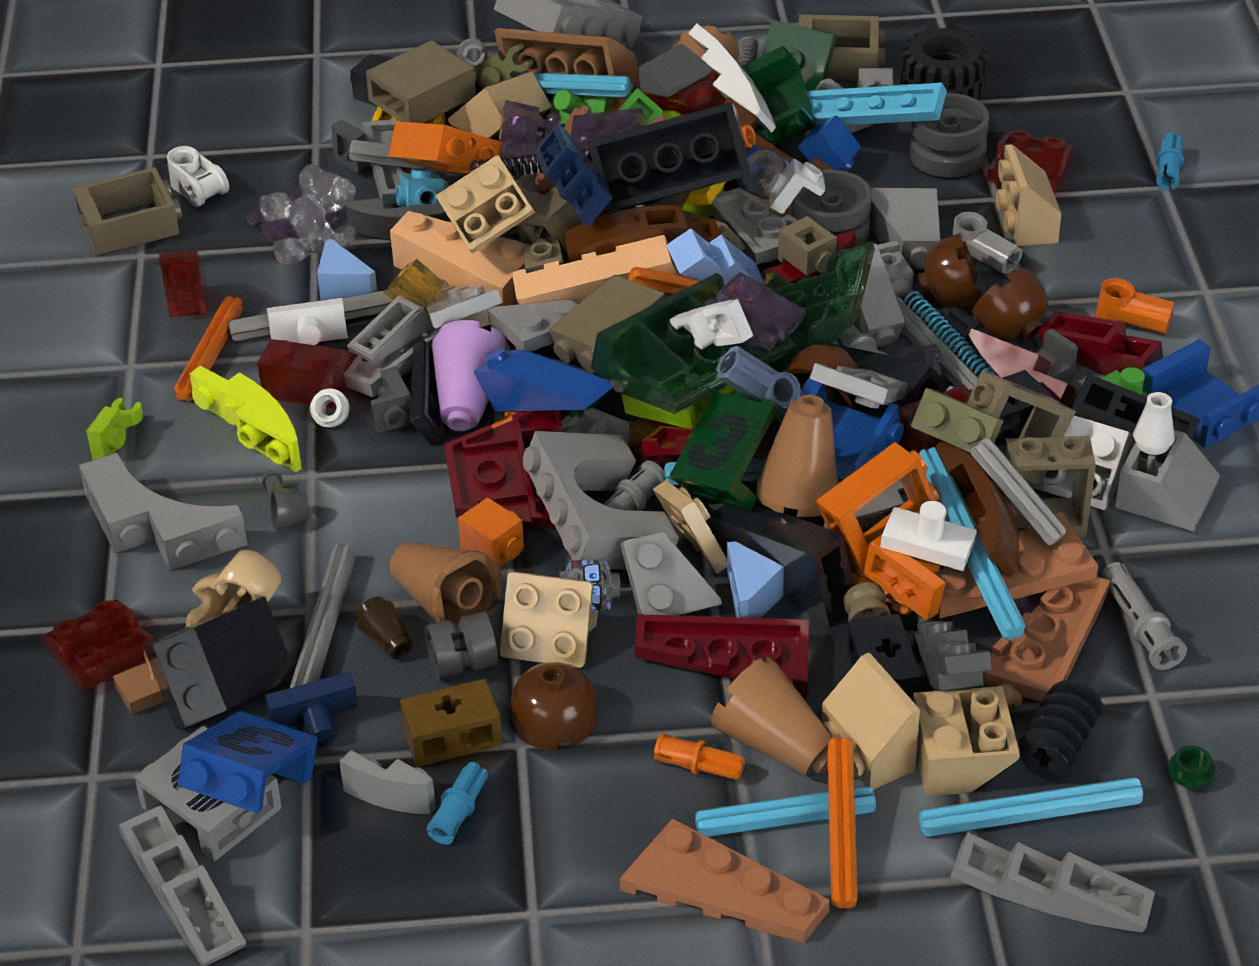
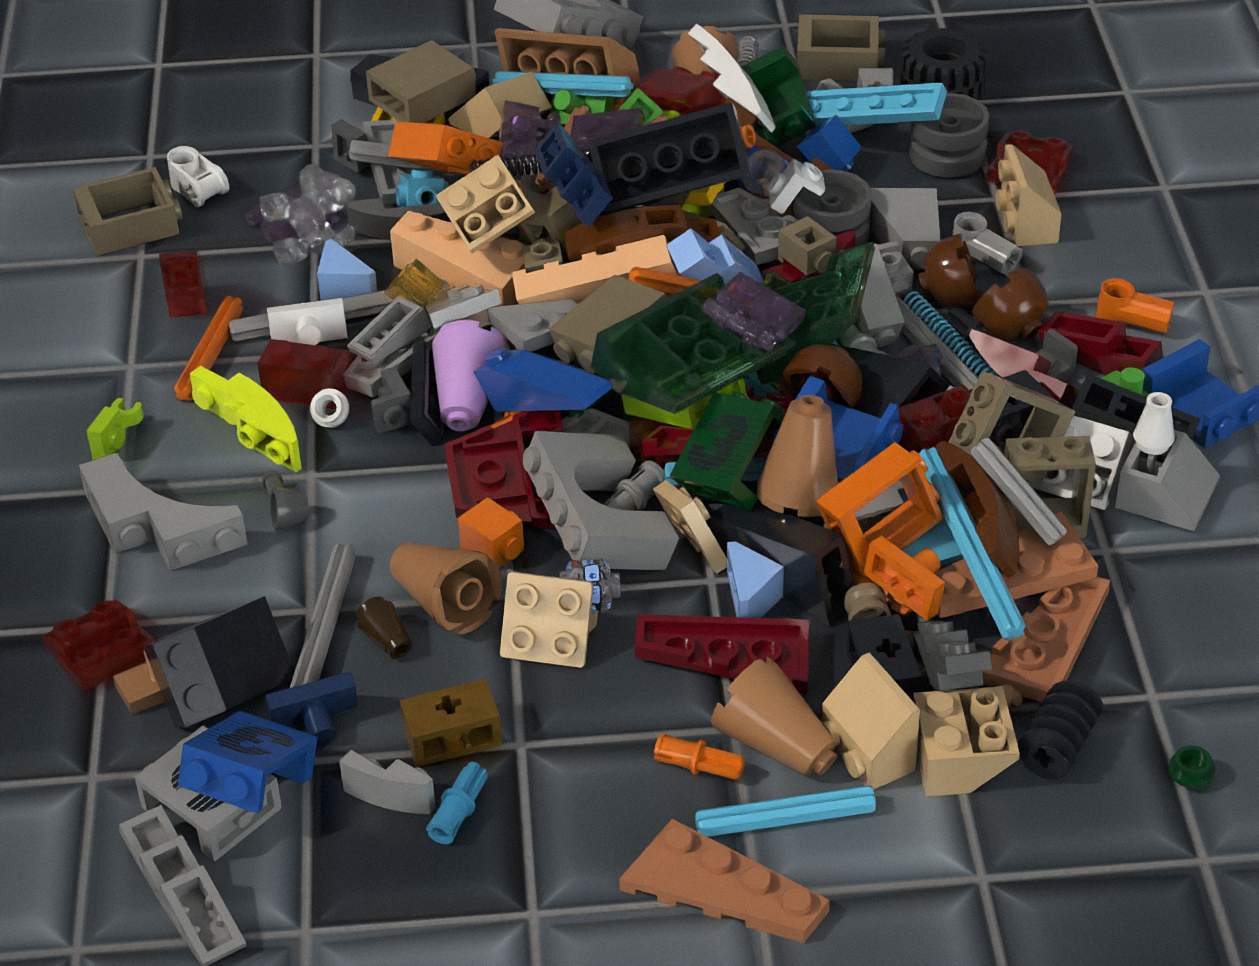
(241, 581): tan head -> none
(473, 43): light grey pin -> none
(476, 642): dark grey wheel -> none
(499, 69): olive plate -> none
(553, 705): reddish brown cylinder -> none
(664, 578): light grey wing -> none
(672, 71): dark grey slope -> none
(715, 323): white slope -> none
(756, 378): sand blue piece -> none
(808, 47): dark green plate -> none
(842, 823): orange axle -> none
(868, 386): light grey wing -> none
(928, 536): white tile -> none
(954, 420): olive plate -> none
(1030, 807): medium azure axle -> none
(1063, 888): light grey slope -> none
(1149, 627): light grey pin -> none
(1170, 161): dark azure axle -> none

